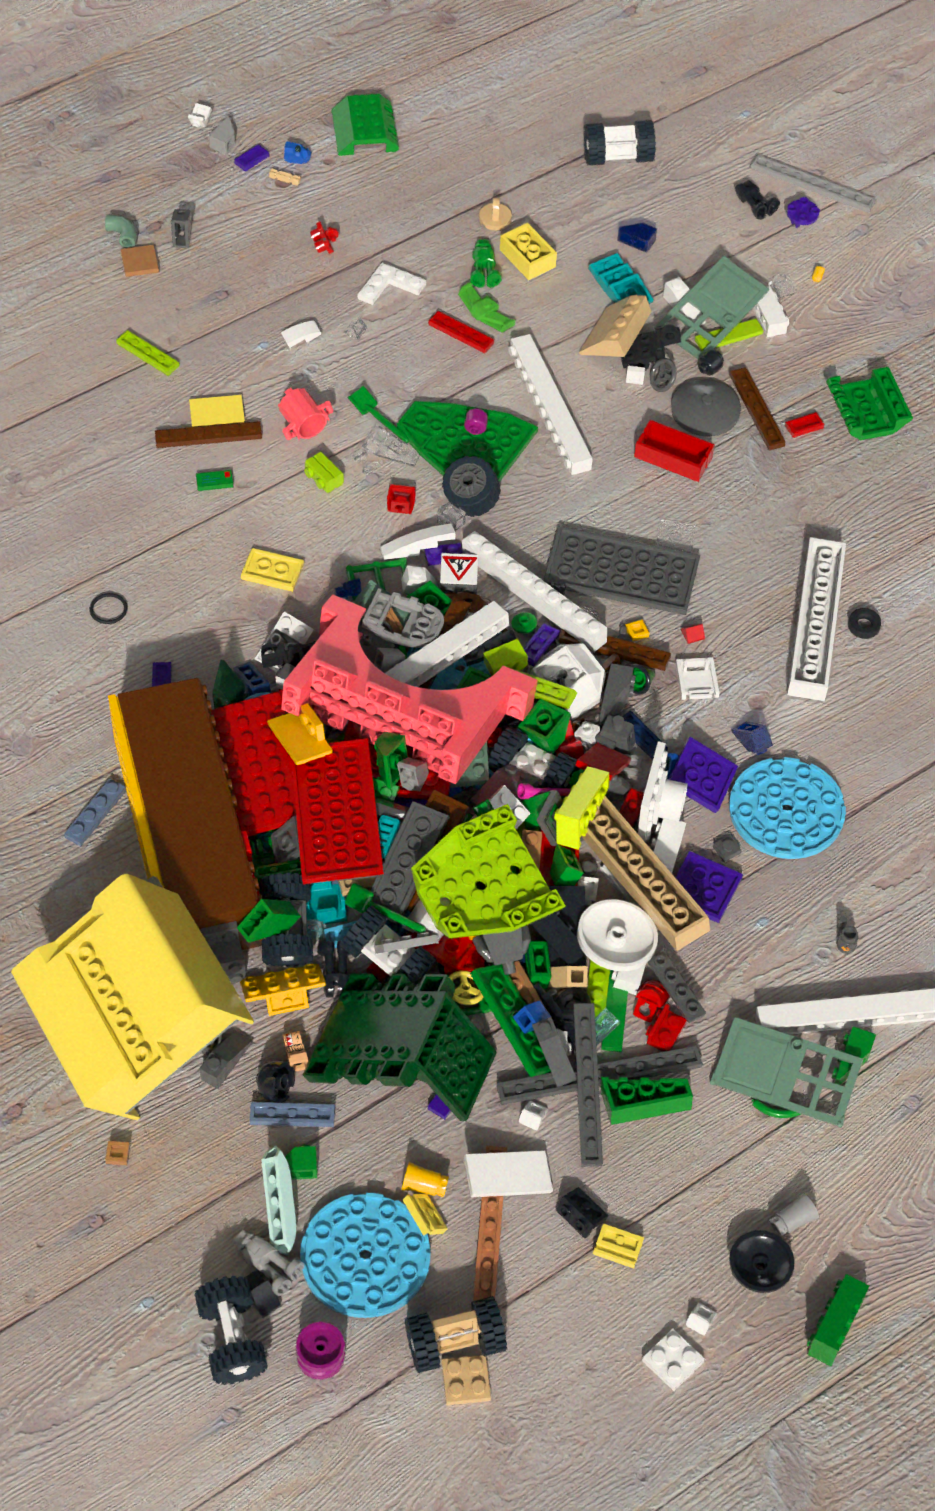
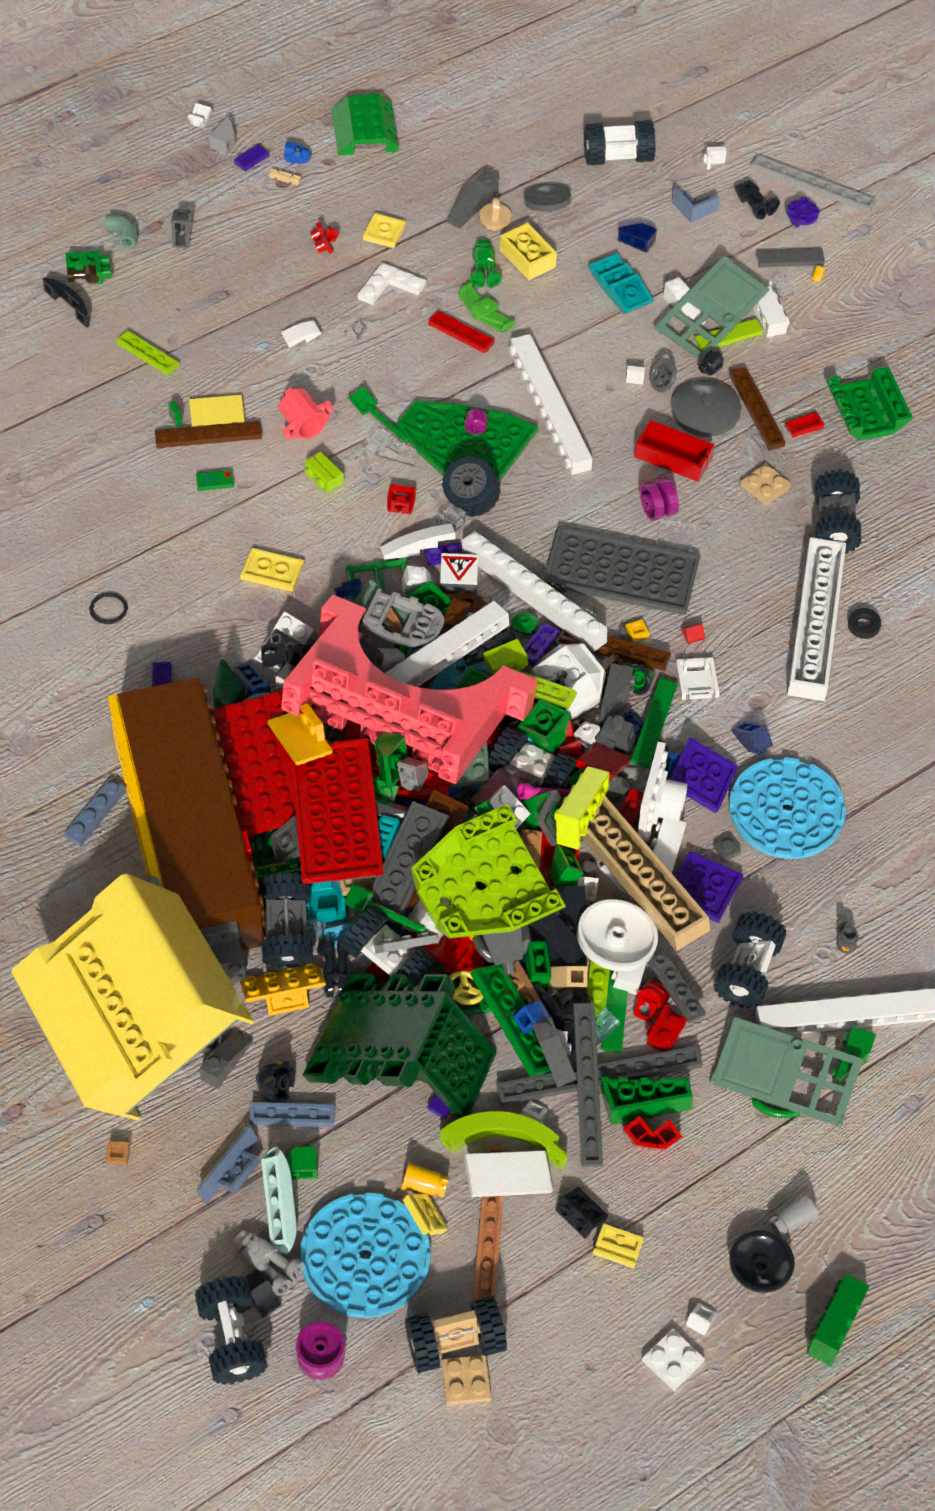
(58, 289): none -> black slope
(87, 266): none -> green hips
(139, 260): medium nougat tile -> none
(175, 413): none -> green tile
(232, 1168): none -> sand blue bracket
(268, 919): green slope -> none
(295, 1050): light nougat leg -> none
(384, 230): none -> light yellow plate
(472, 197): none -> dark grey wedge
(503, 1124): none -> lime arch
(547, 197): none -> dark grey piece
(617, 327): tan slope -> none
(643, 1137): none -> red brick
(651, 346): black plate -> none
(654, 723): none -> green tile
(659, 498): none -> magenta wheel
(694, 210): none -> sand blue panel
(714, 155): none -> white bracket
(757, 940): none -> black plate
(765, 484): none -> tan plate
(790, 258): none -> dark grey tile
(837, 500): none -> black plate

